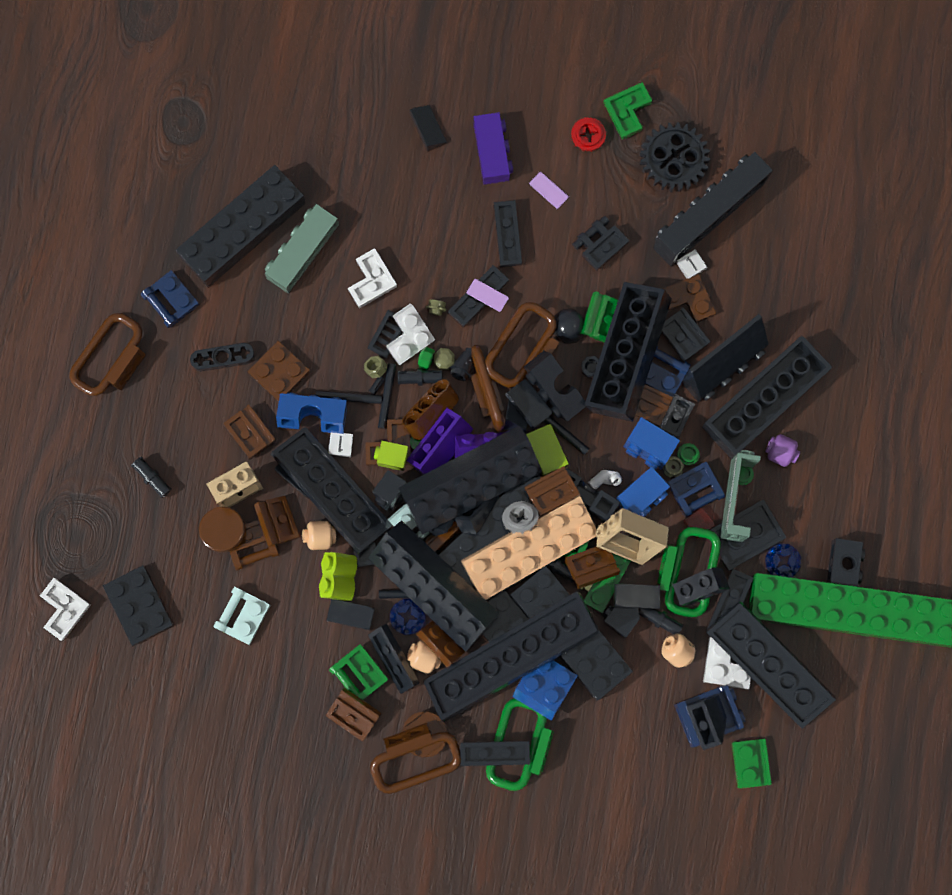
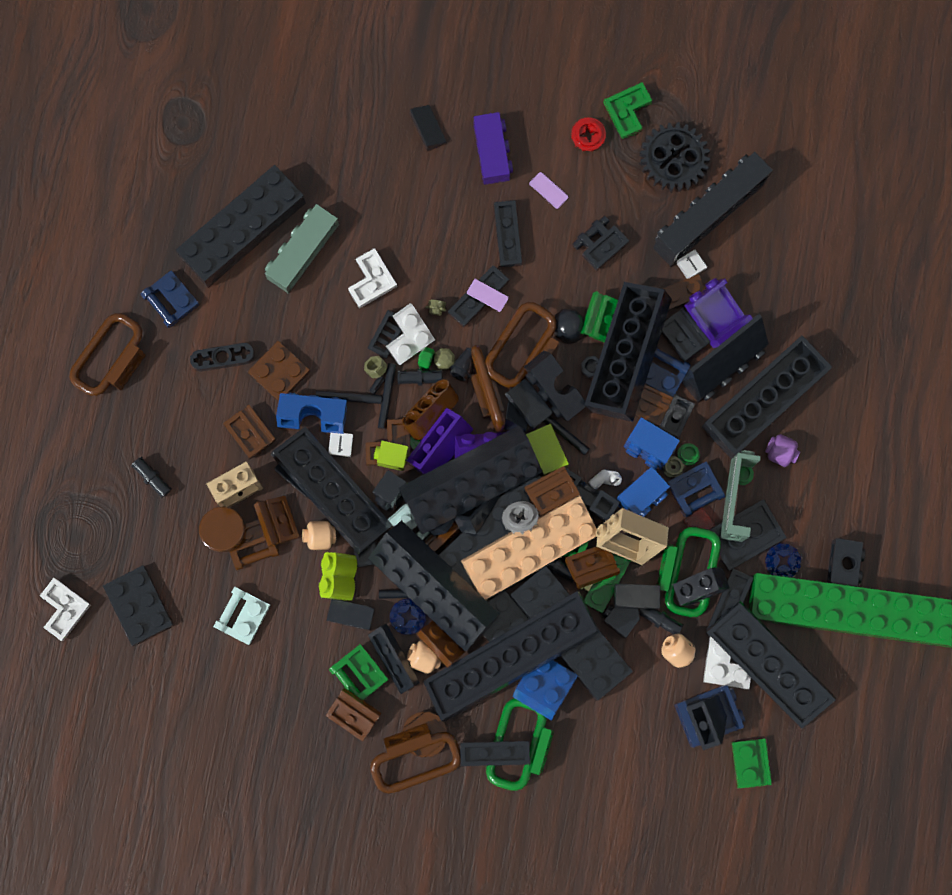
(716, 312): none -> dark purple panel

